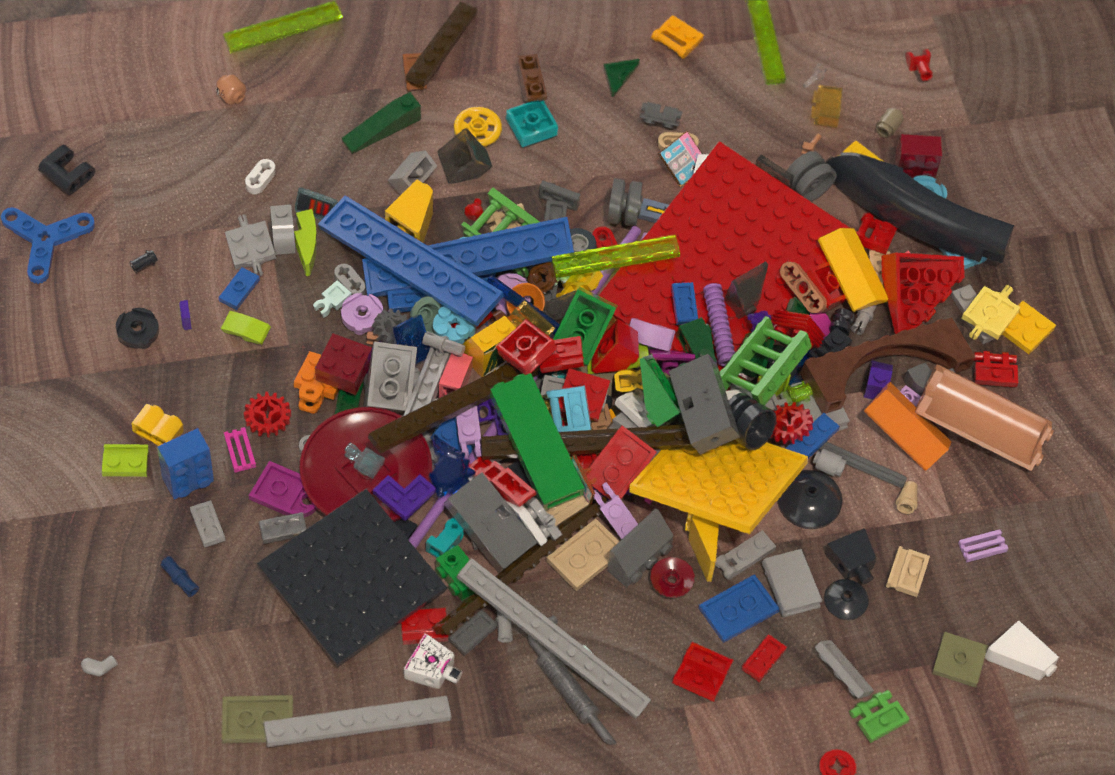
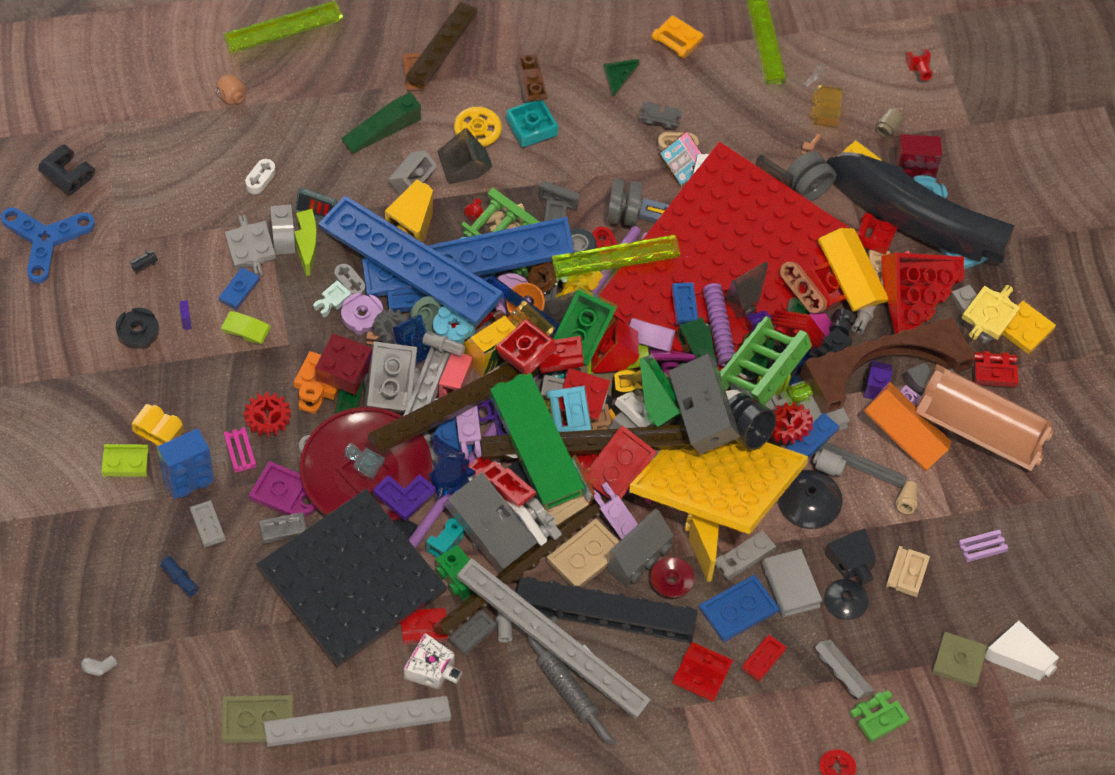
(610, 610): none -> black brick

